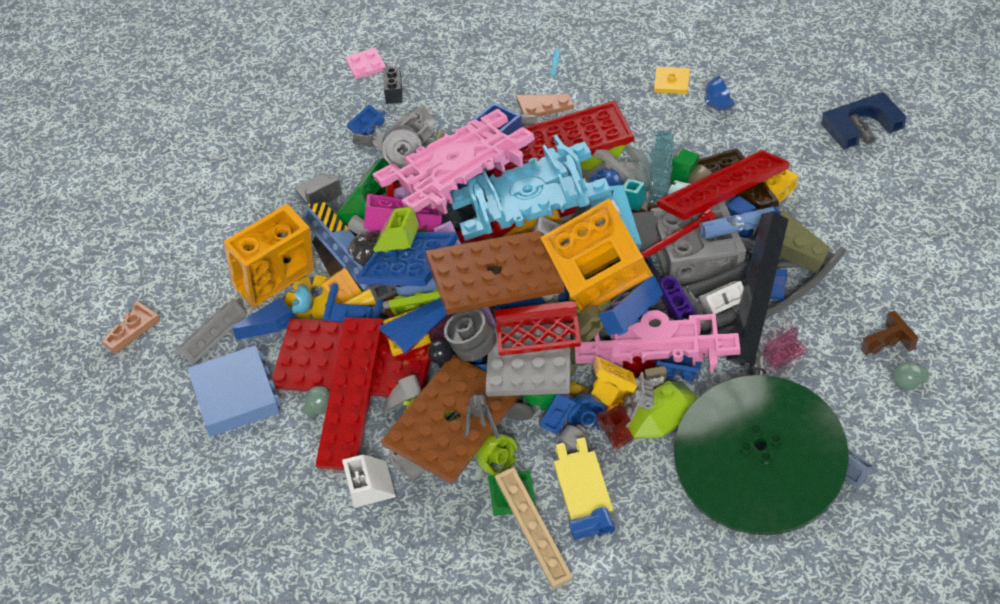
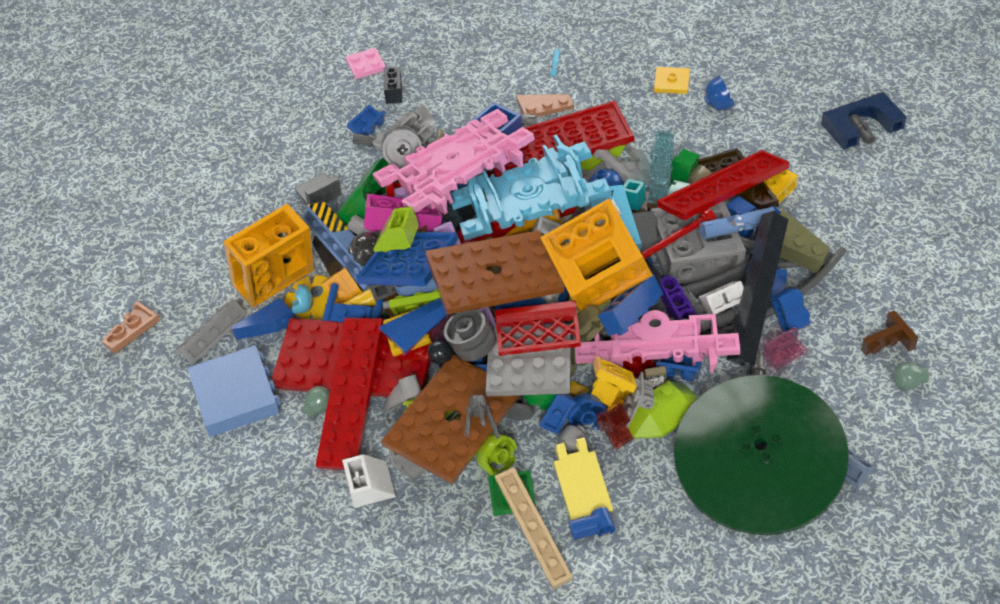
(790, 309): none -> blue brick

